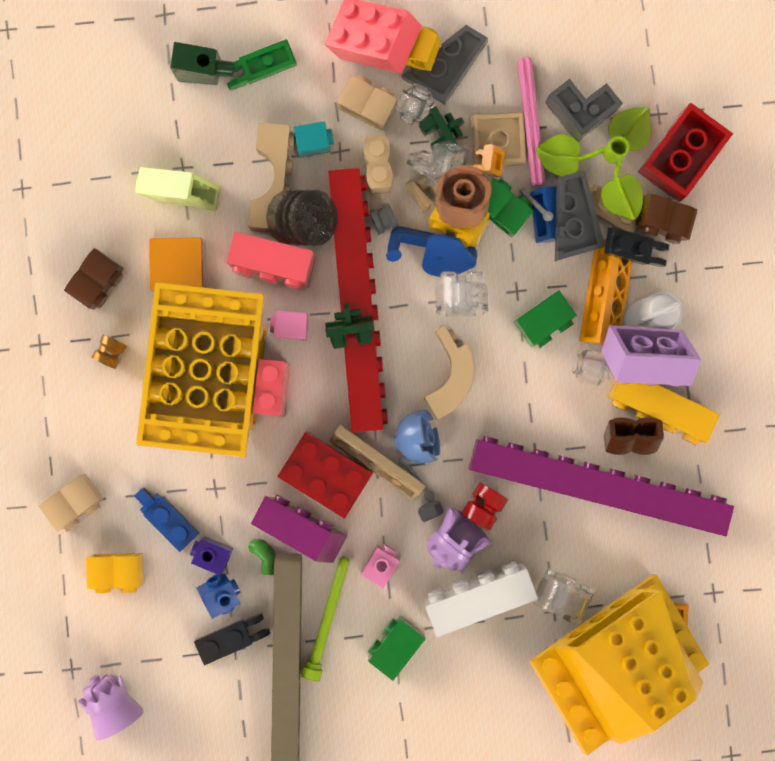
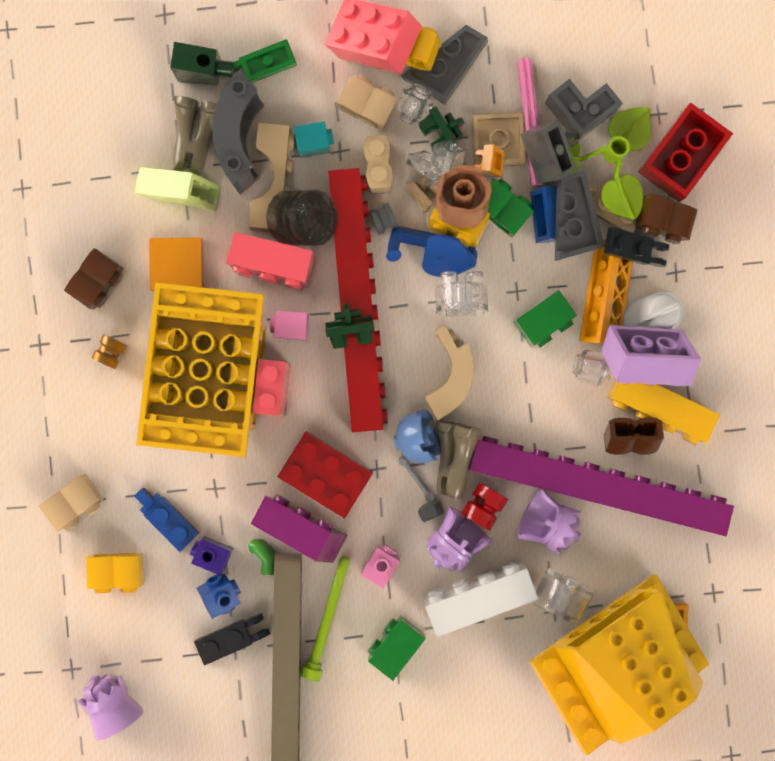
(186, 112): none -> dark tan piece
(231, 124): none -> dark grey fence
(377, 463): tan tile -> none
(456, 450): none -> dark tan piece
(547, 215): light grey hinge -> none
(549, 523): none -> lavender hat
(550, 151): none -> flat silver brick

